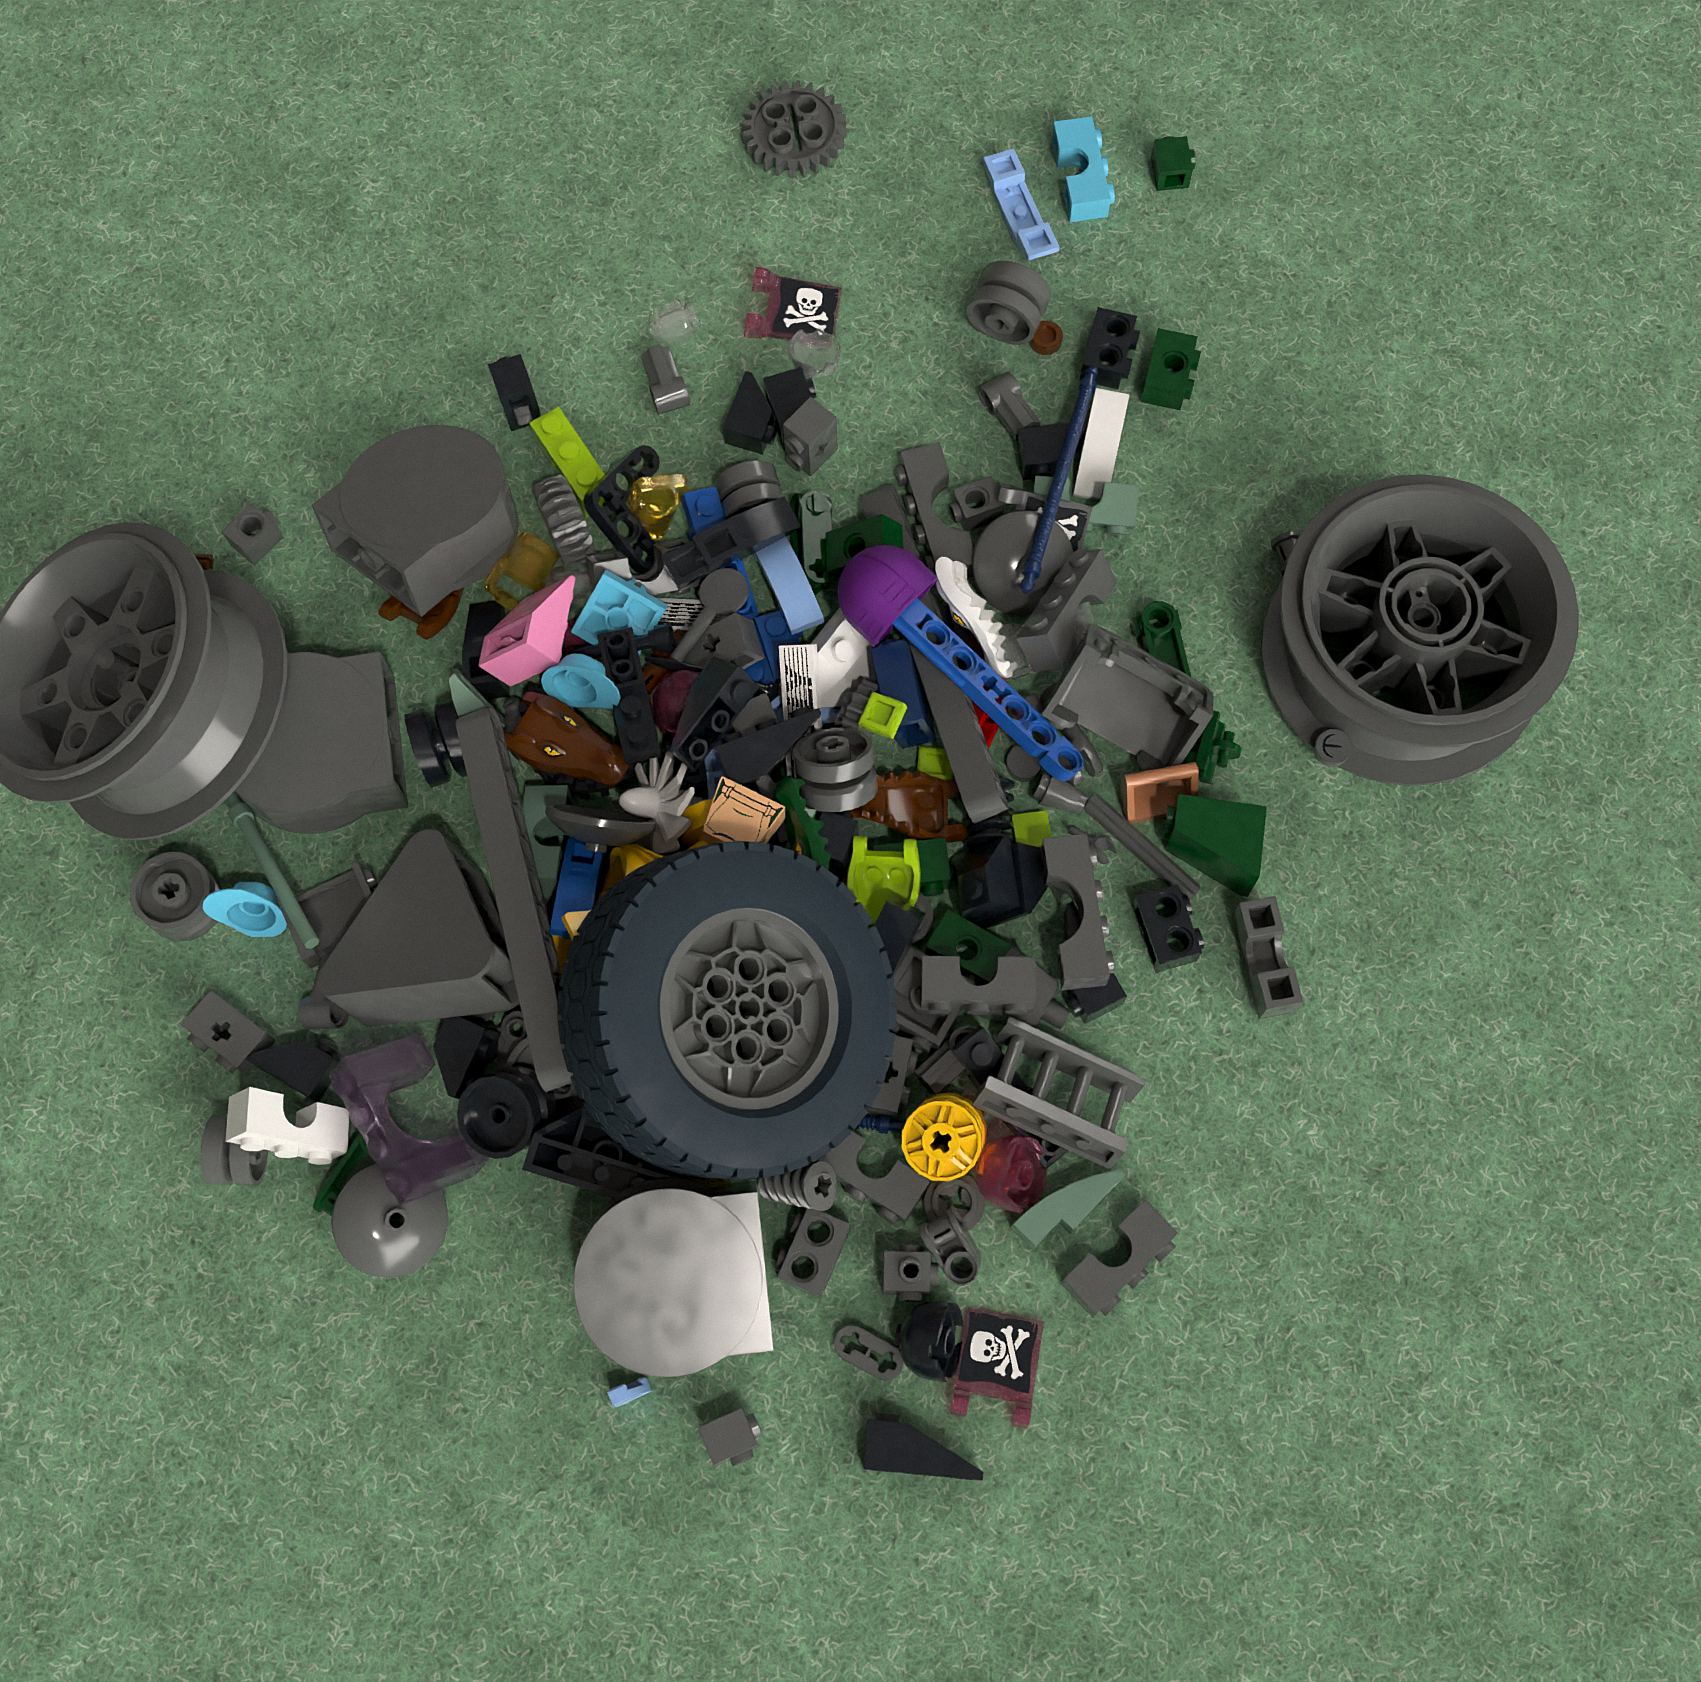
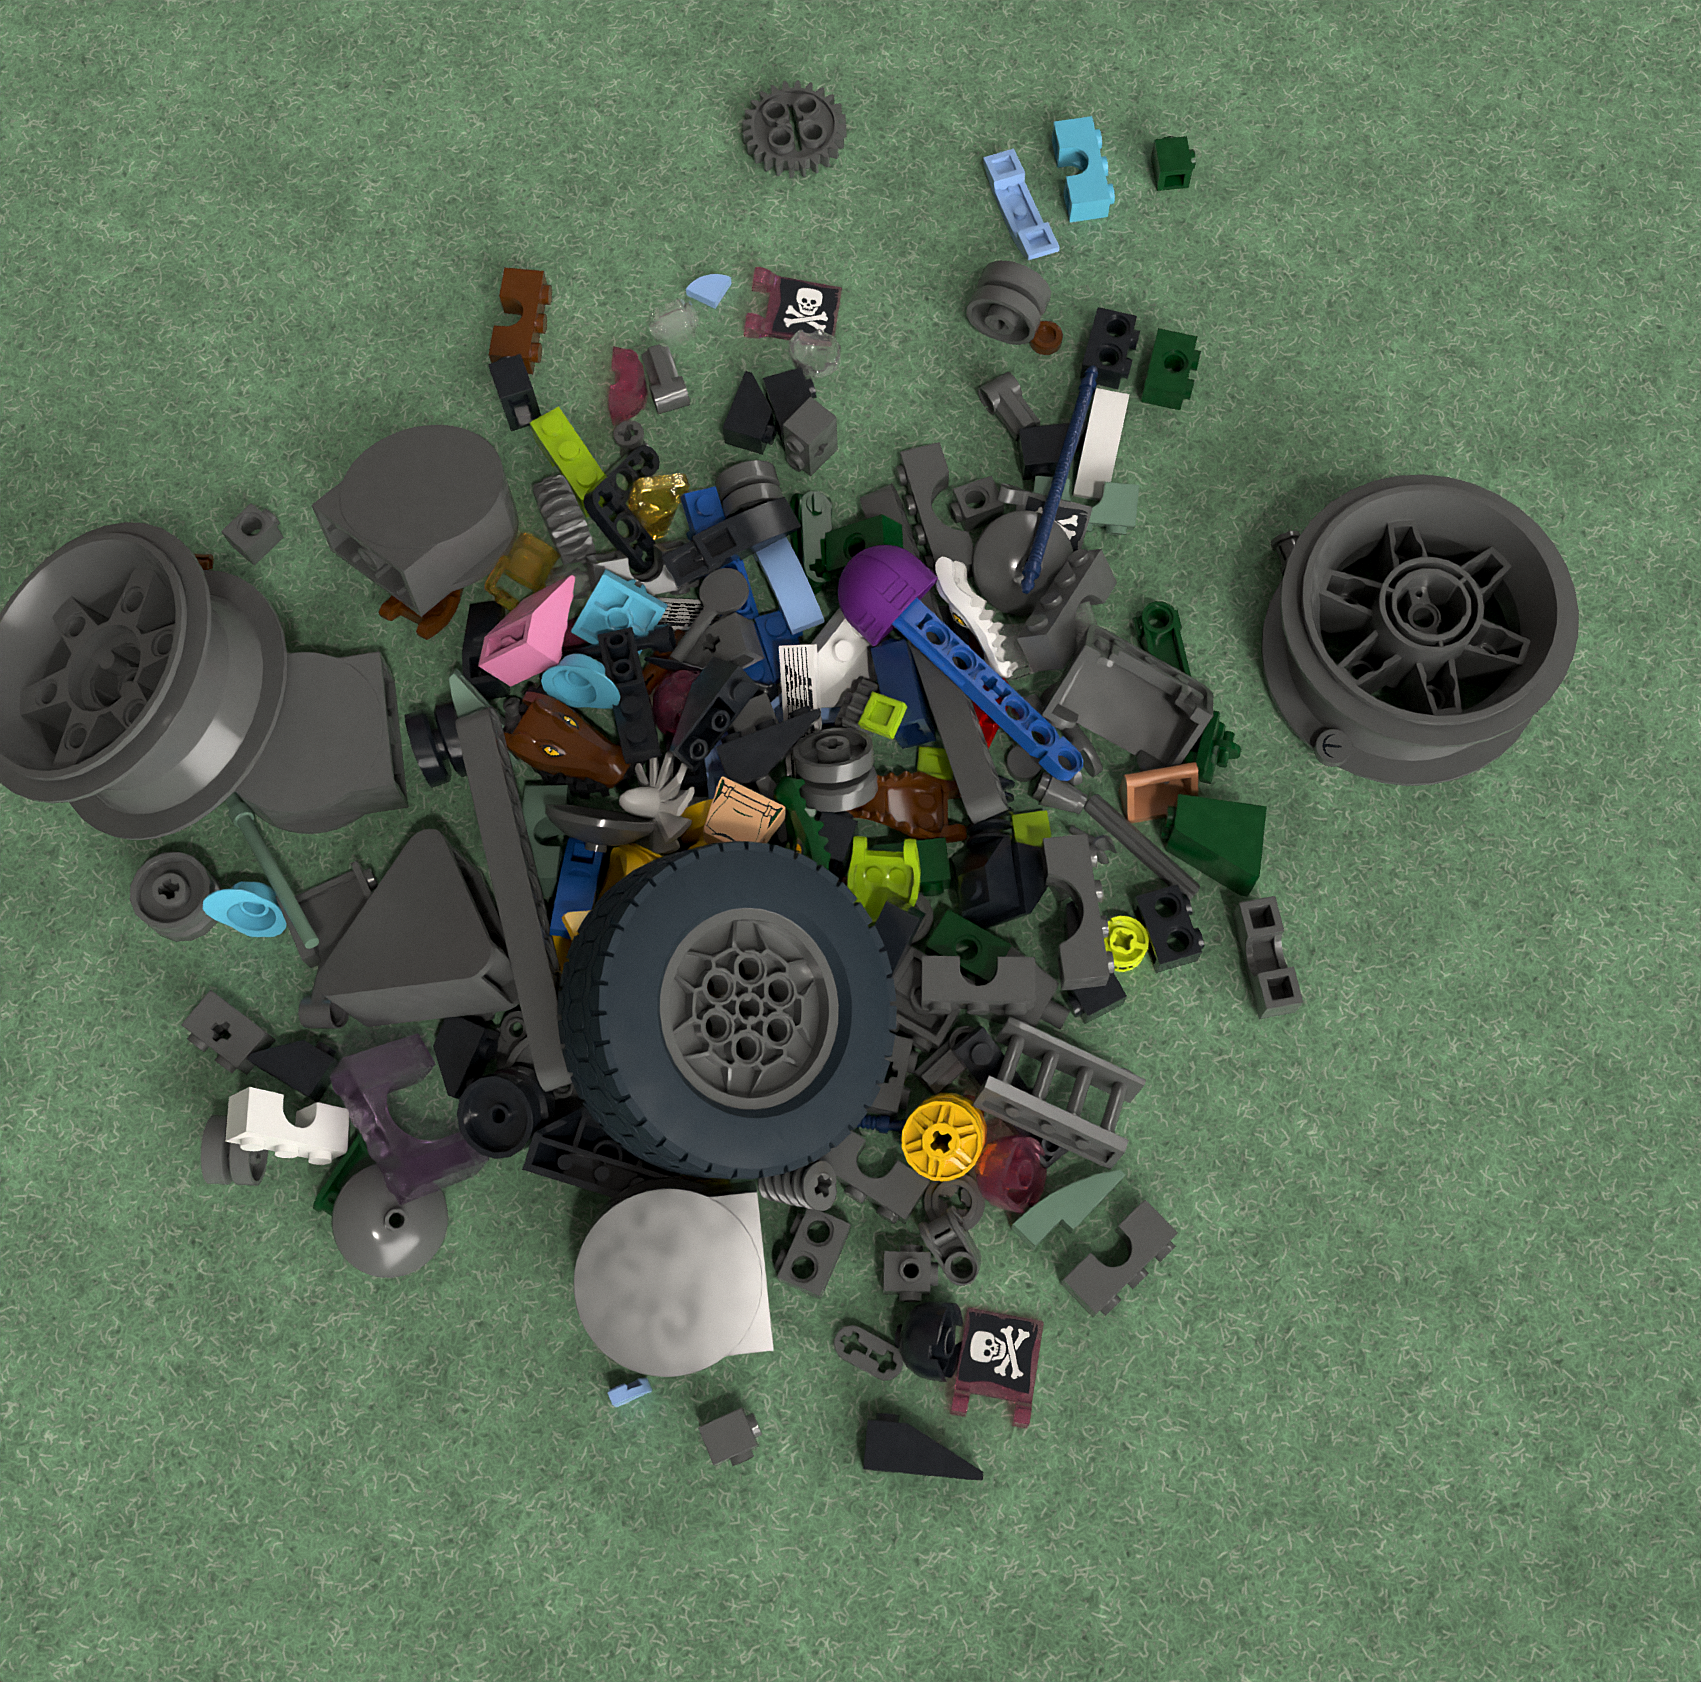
(523, 294): none -> reddish brown arch
(625, 439): none -> dark grey bush
(630, 387): none -> clear pink cylinder
(709, 289): none -> light blue tile
(1127, 942): none -> neon yellow wheel

